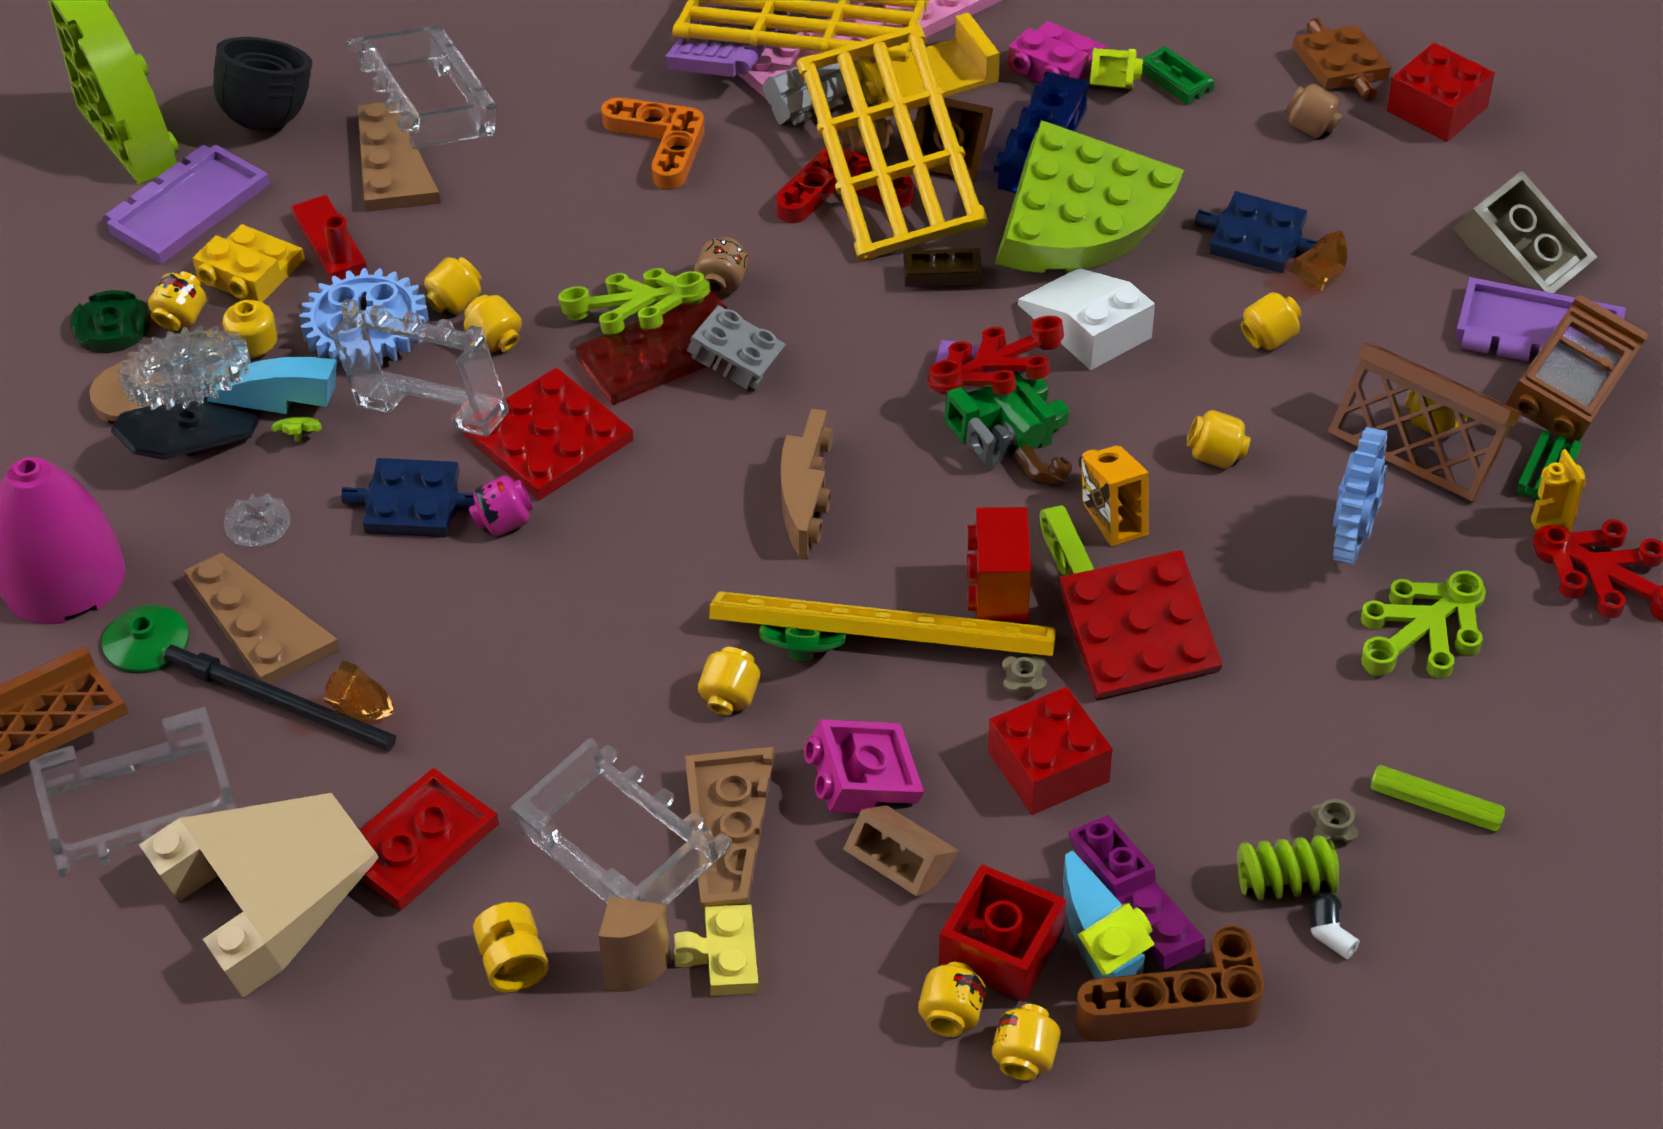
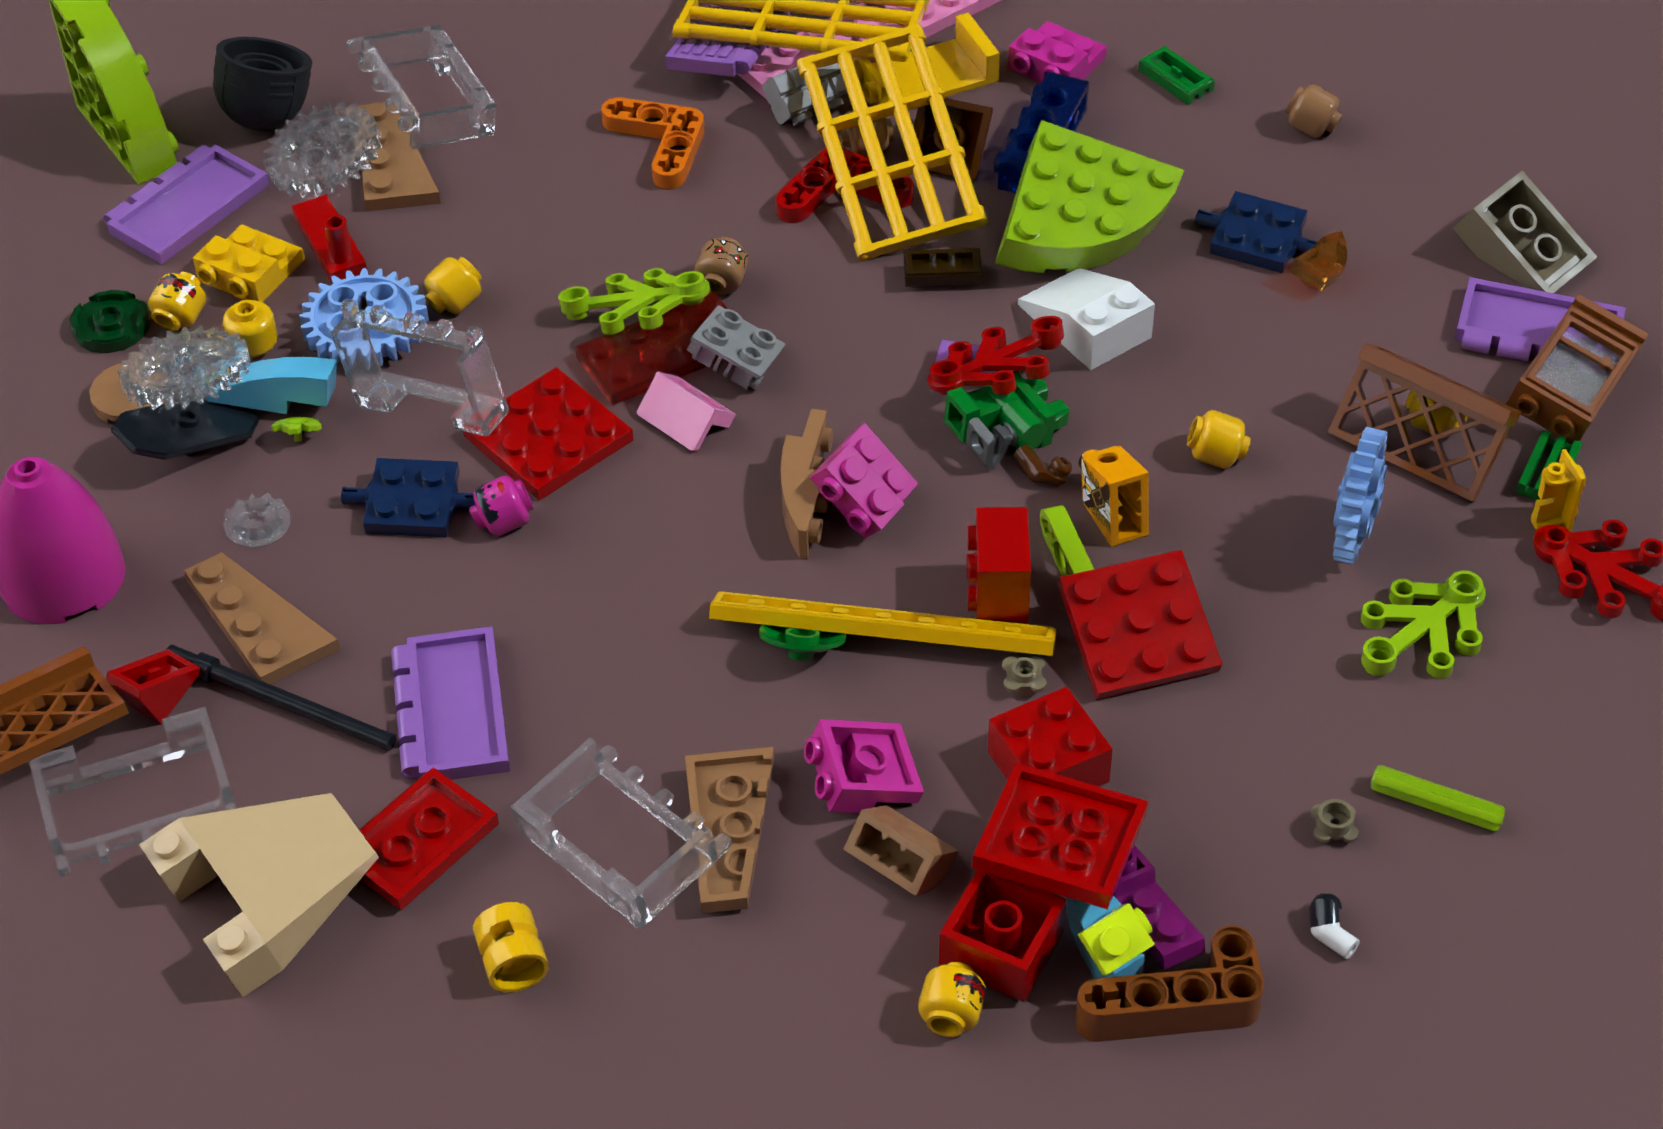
(140, 637): green dish -> none
(154, 683): none -> red slope
(307, 166): none -> clear gear
(356, 694): clear orange plate -> none
(450, 705): none -> medium lavender hinge
(497, 319): yellow head -> none
(633, 943): medium nougat brick -> none
(682, 410): none -> bright pink panel
(726, 950): light yellow plate -> none
(729, 680): yellow head -> none
(864, 481): none -> dark pink plate
(1026, 1042): yellow head -> none
(1060, 835): none -> red plate
(1115, 68): neon yellow bracket -> none
(1271, 321): yellow head -> none
(1287, 866): lime piece -> none
(1341, 58): dark orange plate -> none
(1440, 91): red brick -> none

